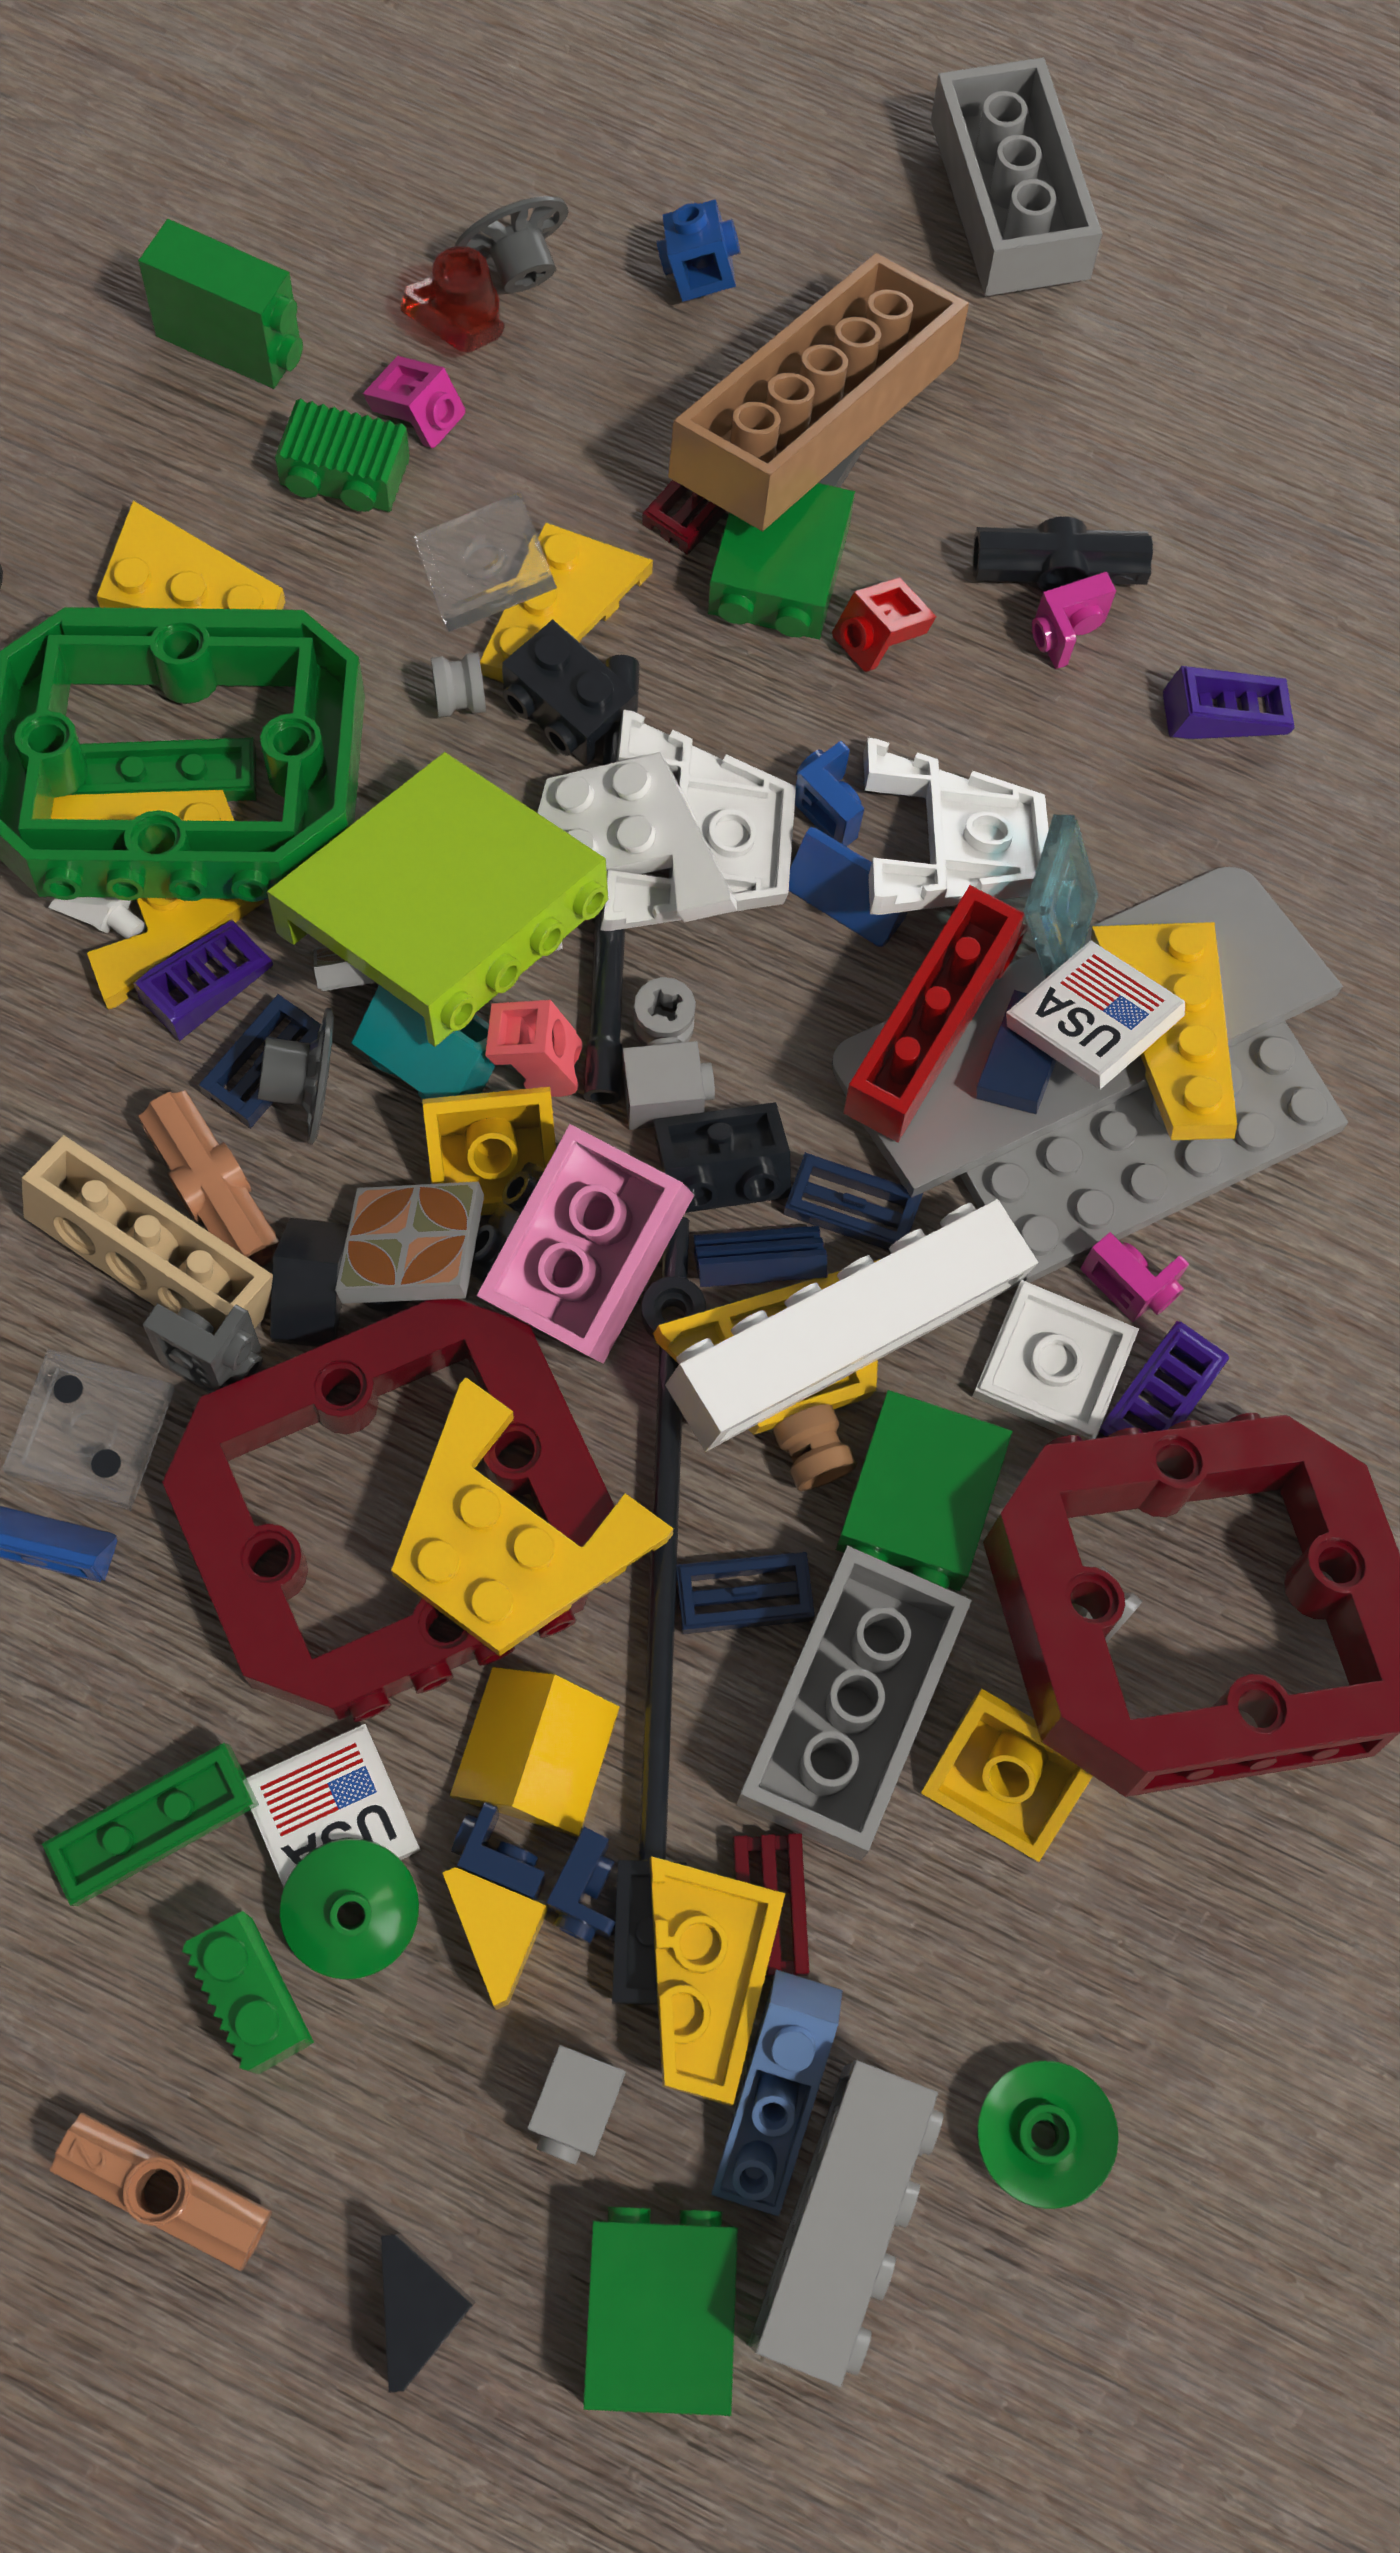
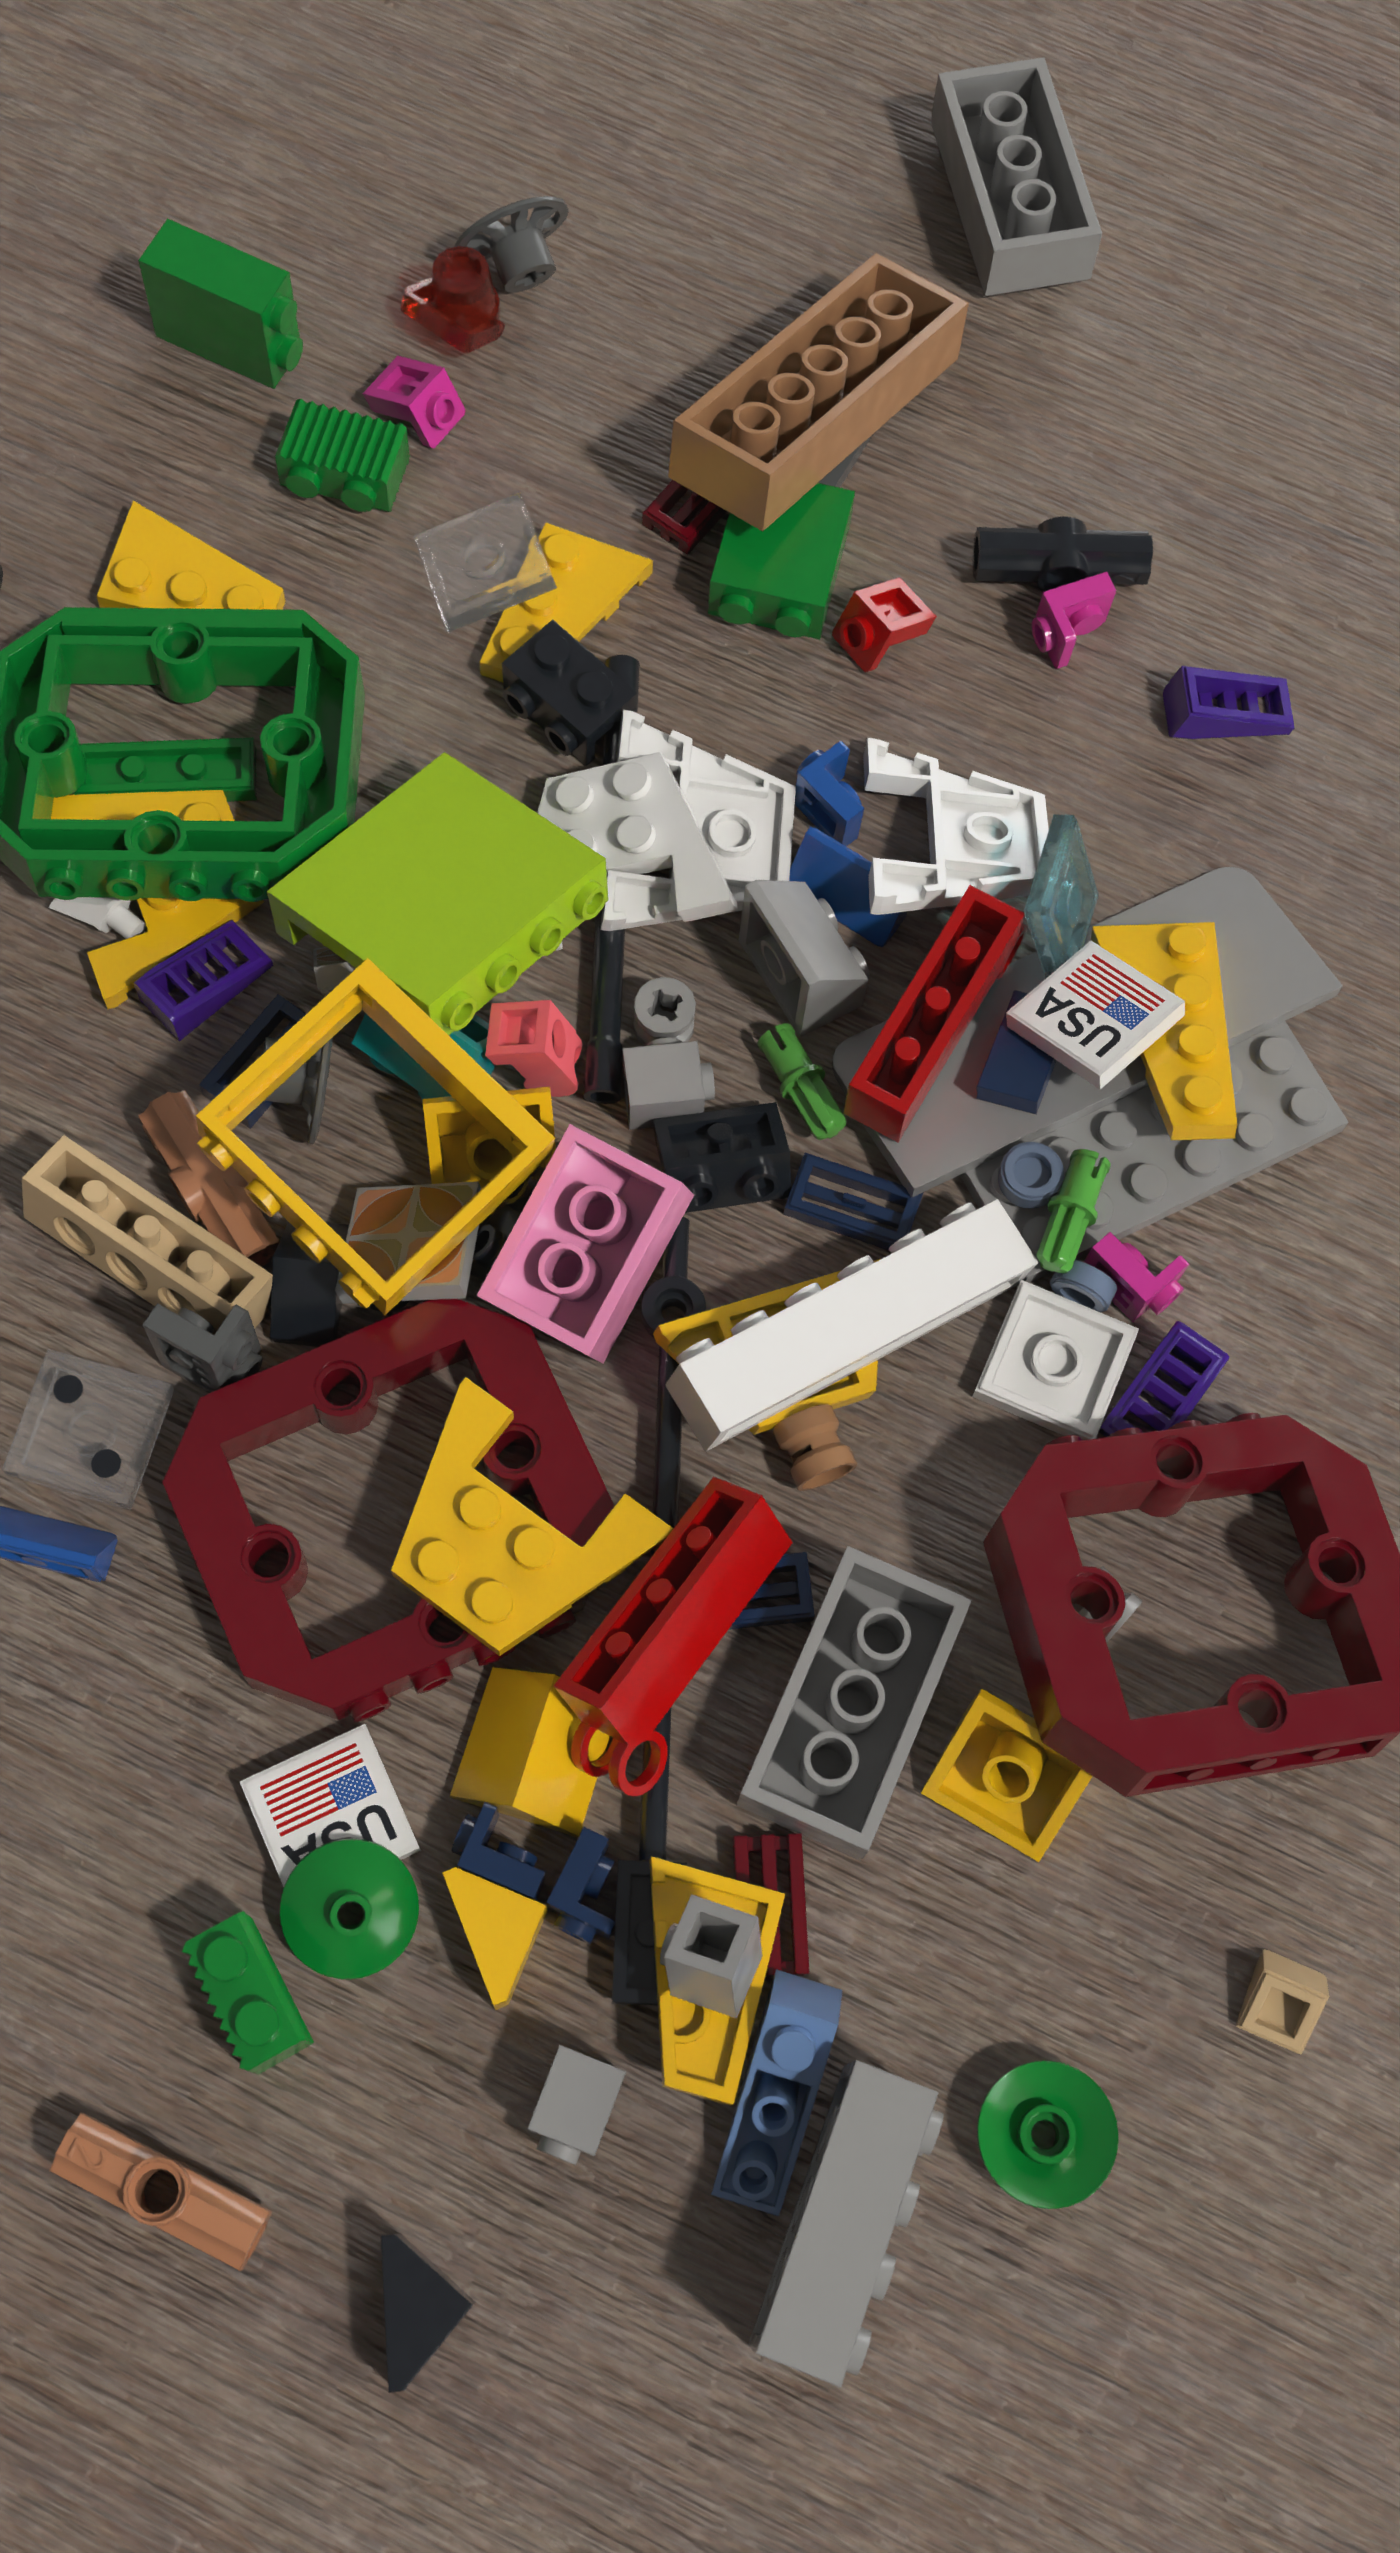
(150, 1824): green tile -> none
(440, 1057): none -> yellow window
(458, 685): light grey wheel -> none
(661, 2314): green brick -> none
(669, 1628): none -> red hinge
(699, 249): blue brick -> none
(712, 1955): none -> light grey brick
(760, 1256): dark blue tile -> none
(801, 953): none -> light grey slope
(802, 1082): none -> bright green axle
(925, 1489): green brick -> none
(1030, 1175): none -> sand blue tile
(1072, 1210): none -> bright green axle
(1085, 1286): none -> sand blue tile
(1283, 2001): none -> tan slope

